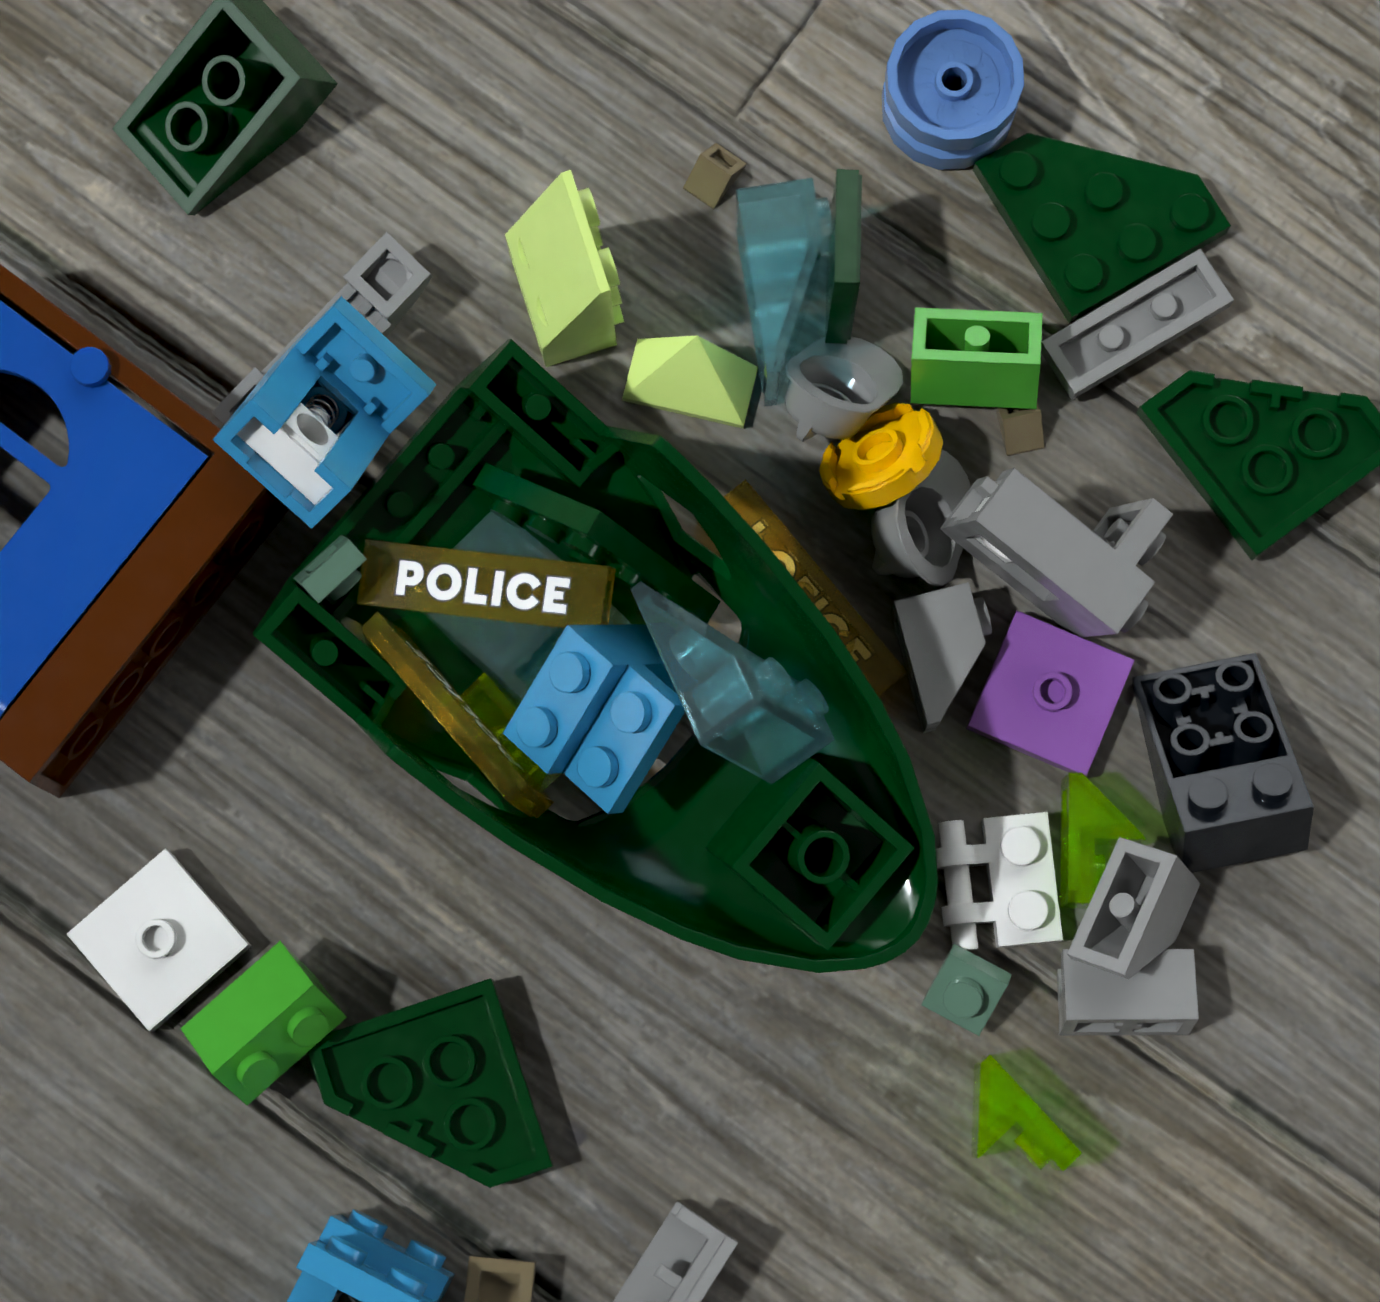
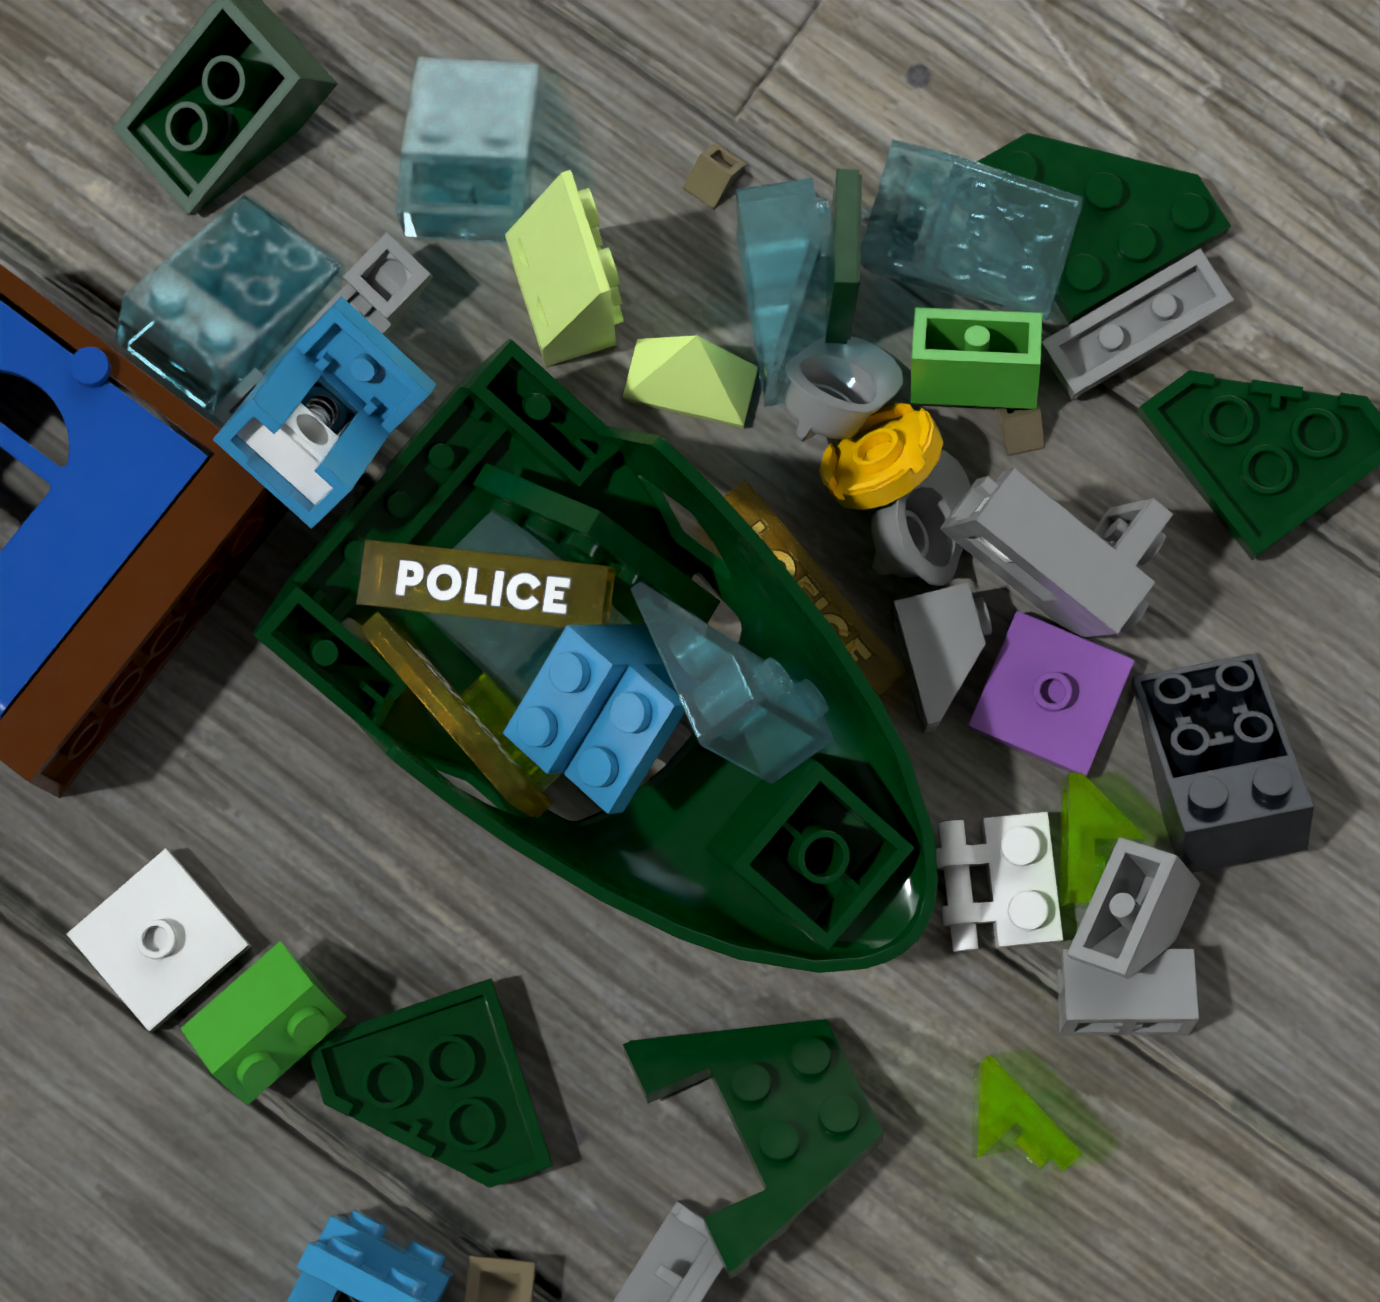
(223, 302): none -> clear light blue slope
(332, 571): sand green plate -> none
(467, 148): none -> clear light blue slope
(792, 1111): none -> dark green wing
(952, 89): medium blue wheel -> none
(966, 989): sand green plate -> none
(969, 230): none -> clear light blue slope

